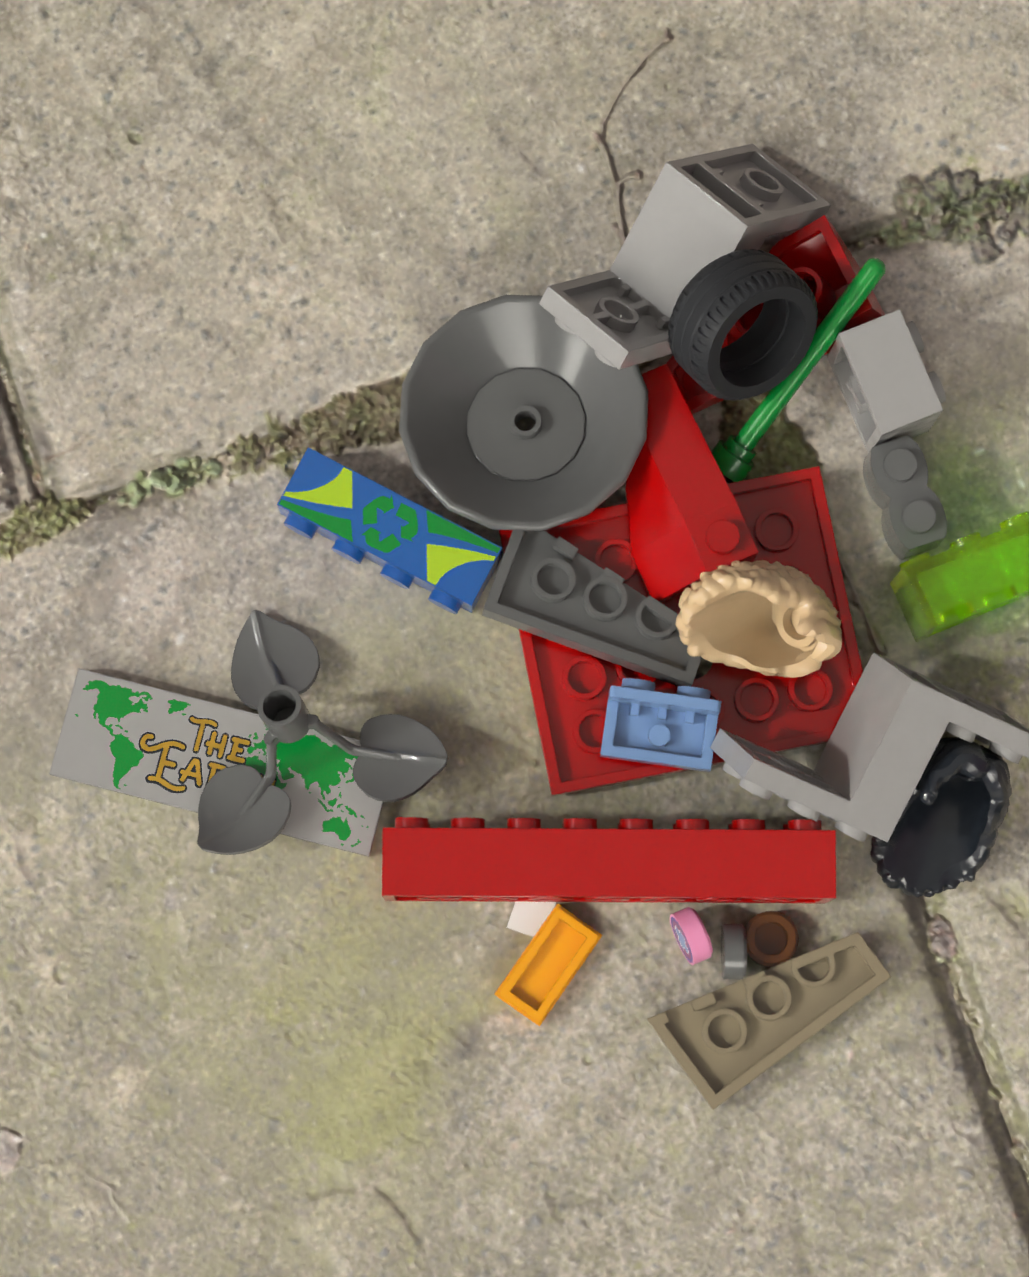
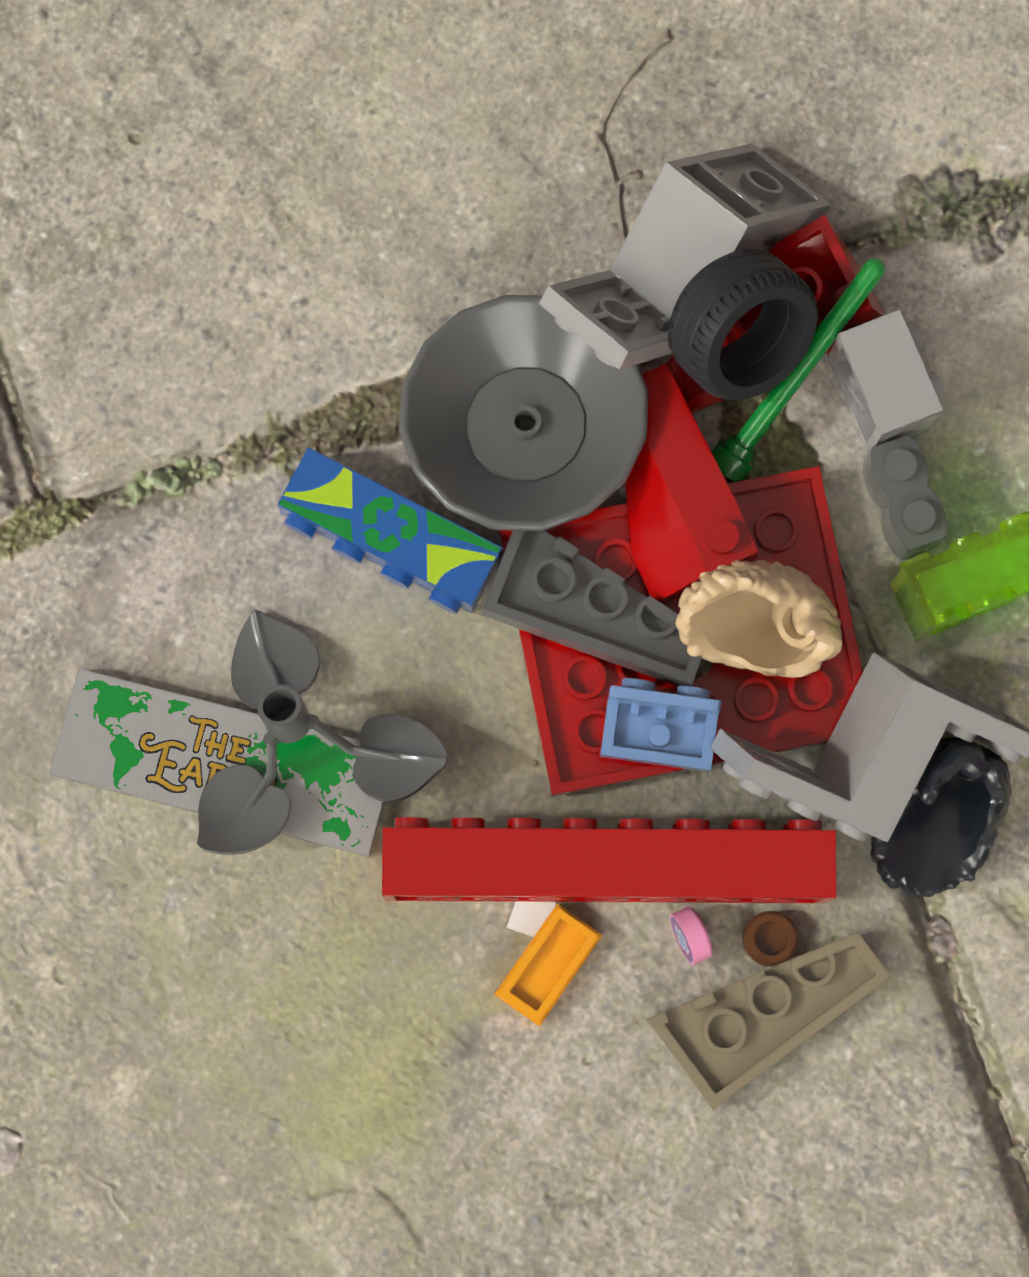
(733, 951): dark grey tile -> none

